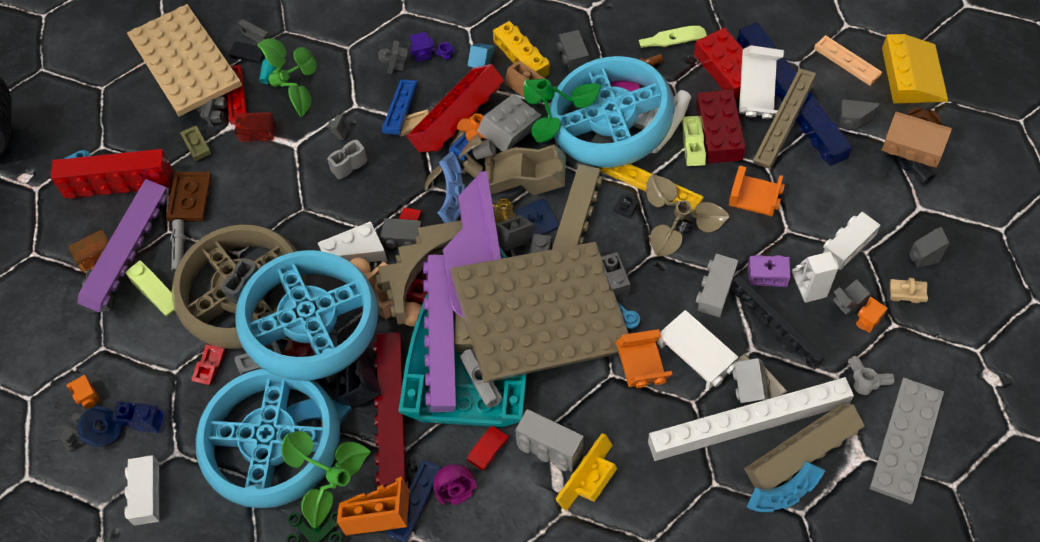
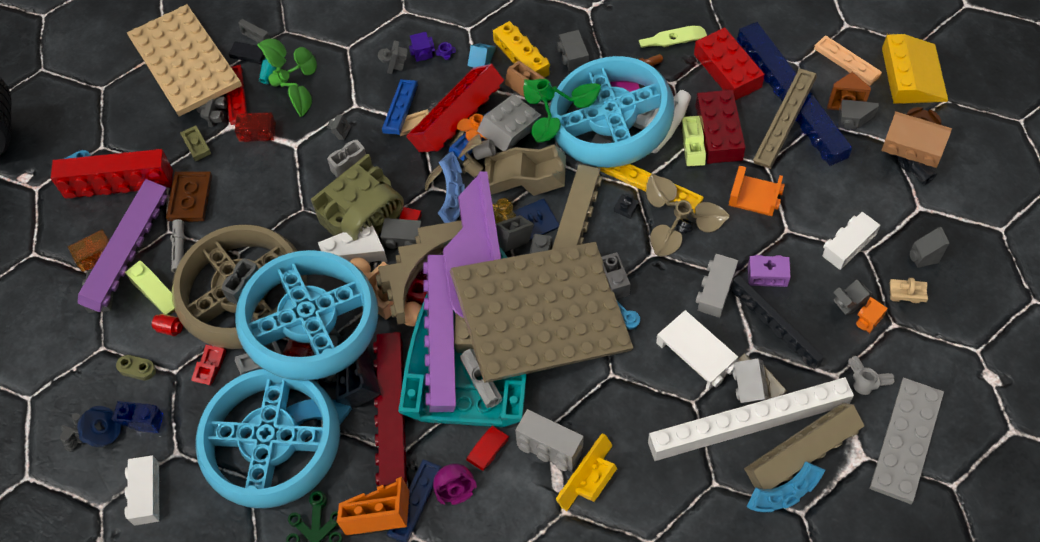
(83, 392): orange brick -> none
(134, 367): none -> olive plate
(167, 324): none -> red brick
(349, 457): bright green plant -> none
(357, 199): none -> olive brick
(642, 359): orange panel -> none
(758, 81): white panel -> none
(815, 276): white wedge -> none
(848, 88): none -> dark orange slope

